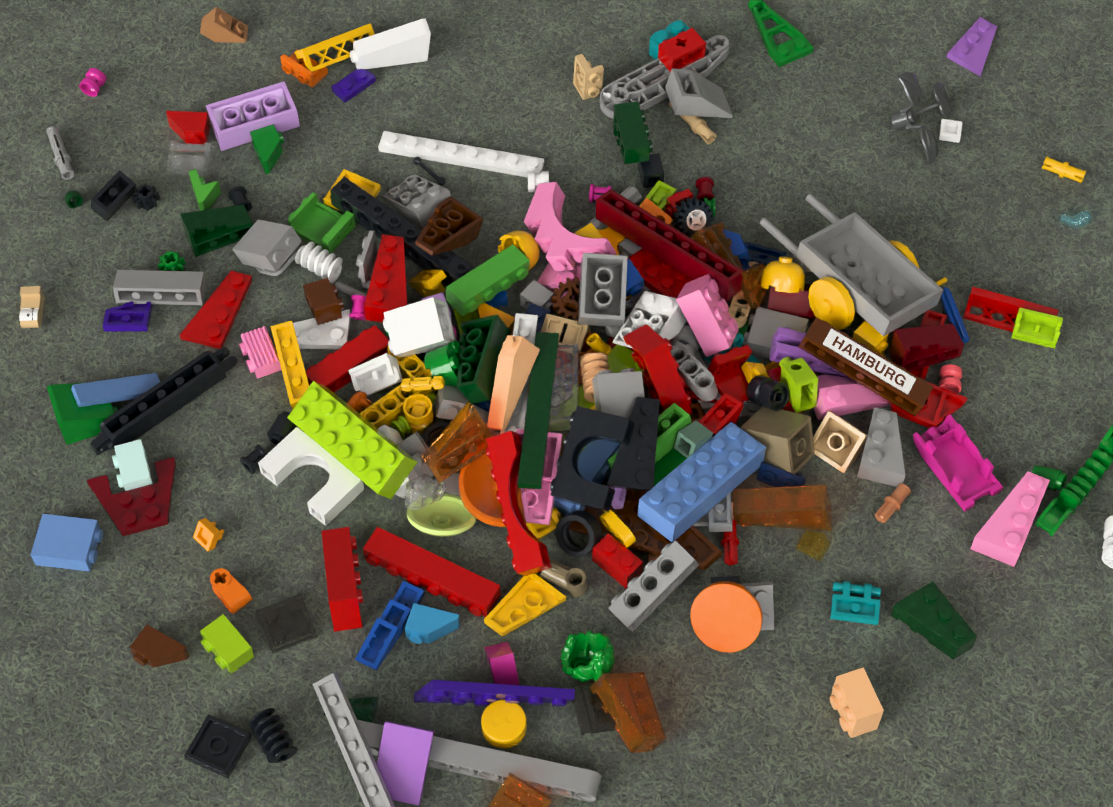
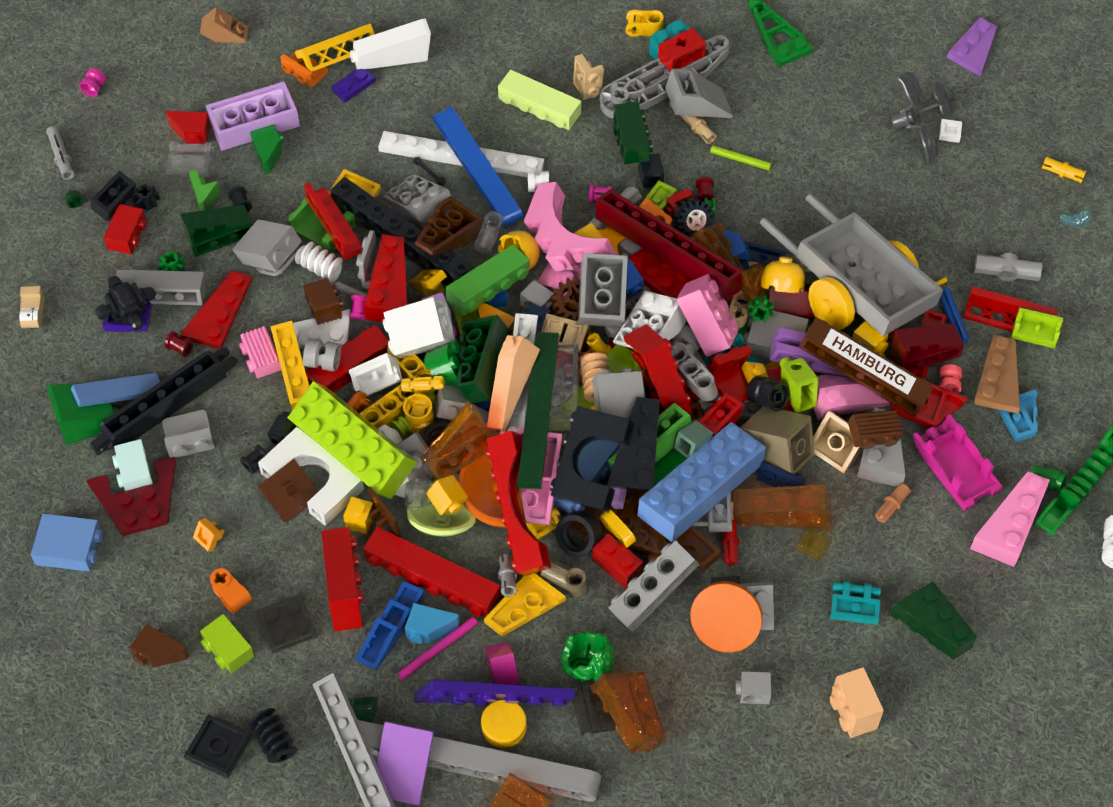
(125, 229): none -> red brick
(125, 303): none -> black piece
(179, 344): none -> dark red bush
(187, 434): none -> light grey bracket
(288, 490): none -> reddish brown piece
(321, 354): none -> light grey wheel
(333, 221): none -> red fence
(358, 515): none -> yellow brick
(385, 515): none -> reddish brown piece
(437, 648): none -> dark pink bar
(447, 495): none -> yellow brick
(477, 166): none -> blue beam
(488, 234): none -> clear piece
(507, 575): none -> light grey pin
(539, 100): none -> yellowish green brick
(646, 22): none -> yellow piece
(740, 158): none -> lime bar
(754, 687): none -> light grey brick
(763, 313): none -> green gear
(875, 429): none -> reddish brown brick
(999, 377): none -> medium nougat wing
(1008, 267): none -> light grey piece
(1022, 425): none -> dark azure wing

